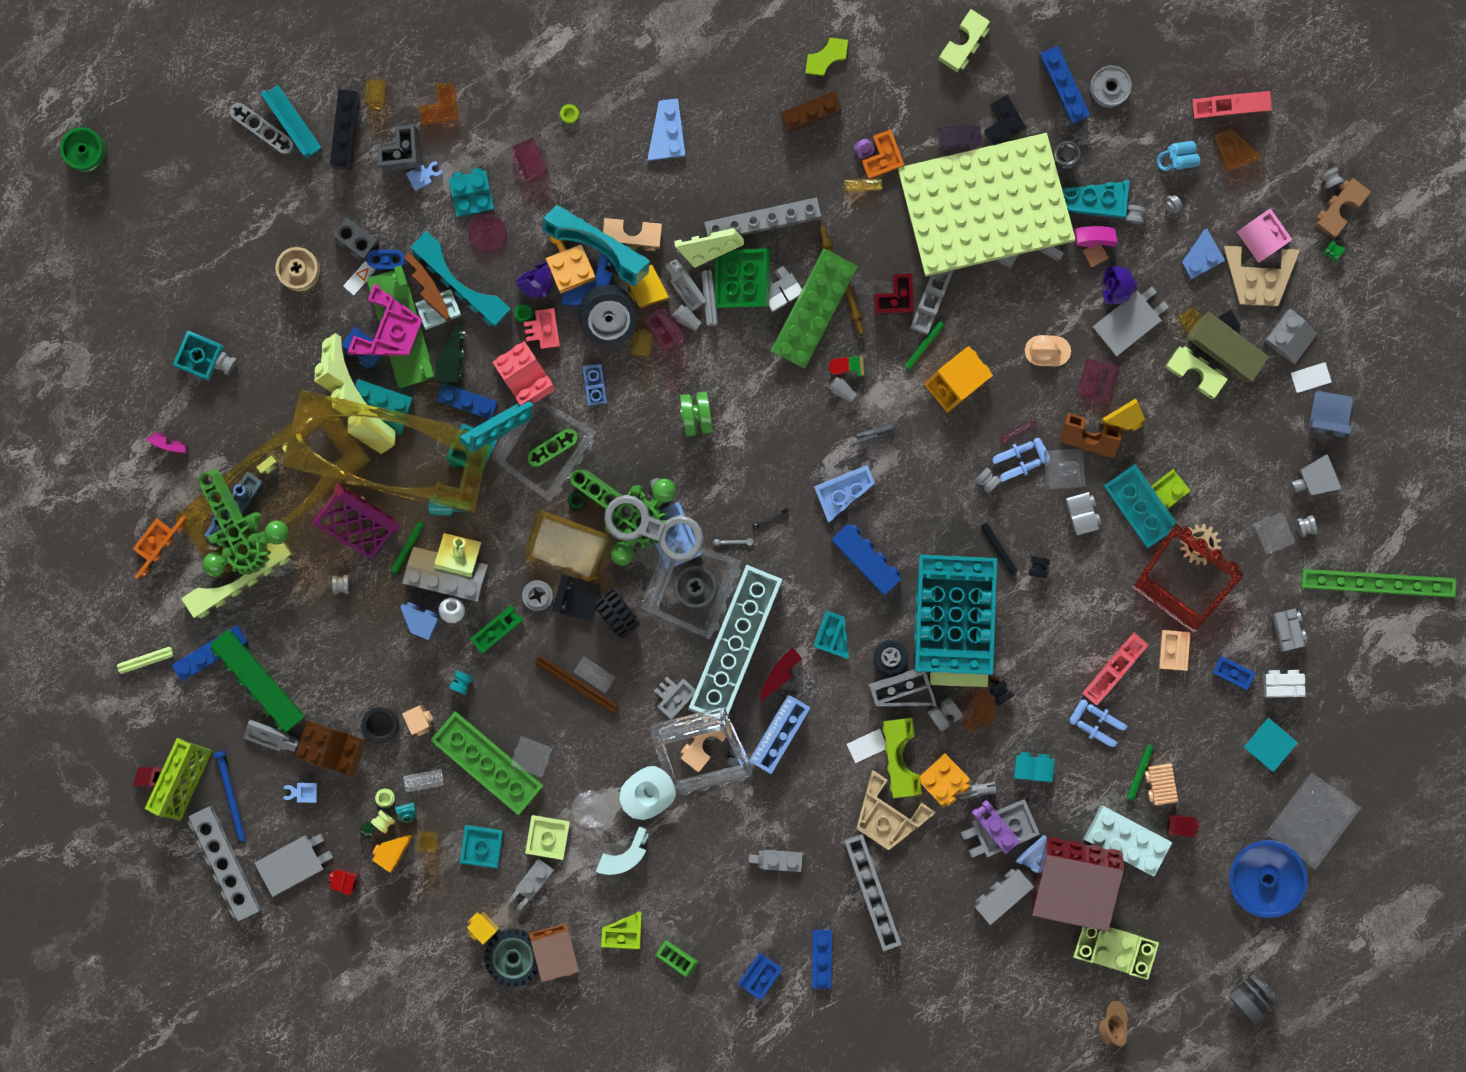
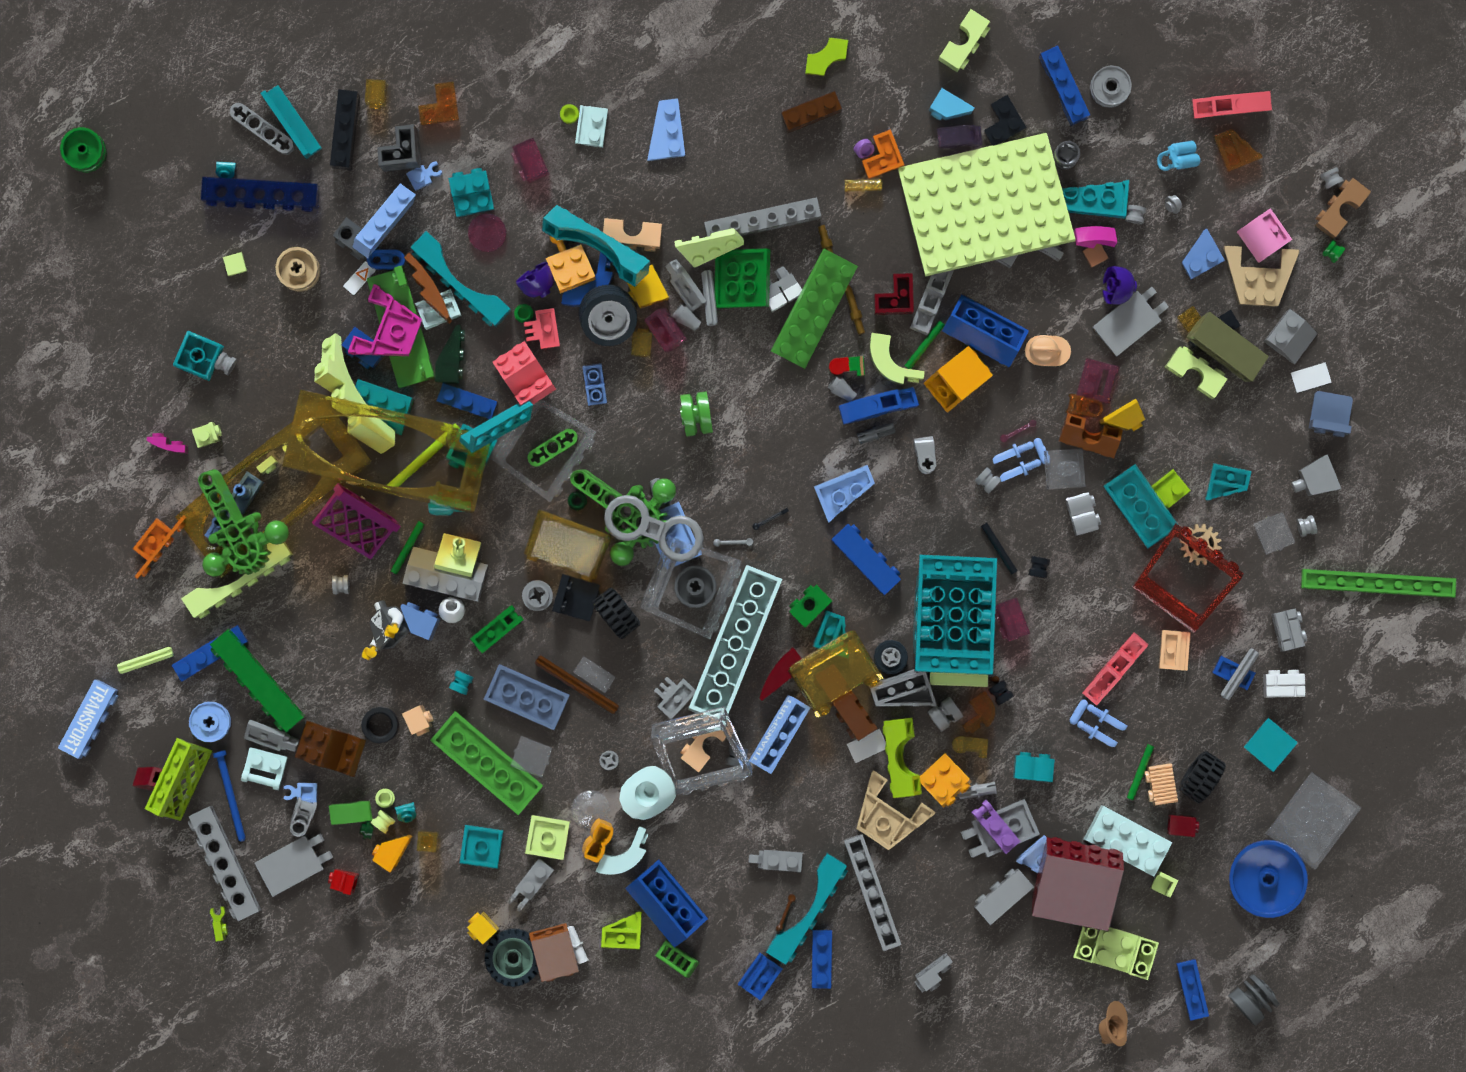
(88, 718): none -> light blue brick
(205, 711): none -> light blue wheel
(207, 434): none -> yellowish green bracket
(211, 185): none -> clear blue brick
(219, 927): none -> lime plate
(225, 169): none -> teal plate
(235, 264): none -> yellowish green tile
(266, 762): none -> light aqua plate
(302, 814): none -> light grey piece
(350, 812): none -> bright green slope
(384, 220): none -> light blue brick
(387, 629): none -> torso
(417, 463): none -> lime piece
(423, 780): clear axle -> none
(526, 697): none -> sand blue plate
(579, 952): none -> white axle
(591, 126): none -> light aqua plate
(600, 835): none -> light orange brick
(608, 763): none -> light grey wheel
(666, 903): none -> blue slope
(785, 943): none -> teal arch
(791, 898): none -> reddish brown hinge
(804, 616): none -> green brick
(834, 672): none -> clear yellow windscreen
(854, 716): none -> reddish brown wedge
(877, 405): none -> blue slope
(884, 364): none -> yellowish green arch
(925, 450): none -> light grey piece
(928, 977): none -> light grey plate
(949, 106): none -> medium azure slope
(962, 744): none -> clear yellow leg
(985, 330): none -> blue slope
(1011, 620): none -> clear pink brick
(1082, 406): none -> clear orange piece
(1164, 884): none -> yellowish green panel
(1192, 989): none -> blue plate
(1202, 777): none -> black tyre
(1226, 481): none -> teal wing
(1239, 674): none -> light grey axle

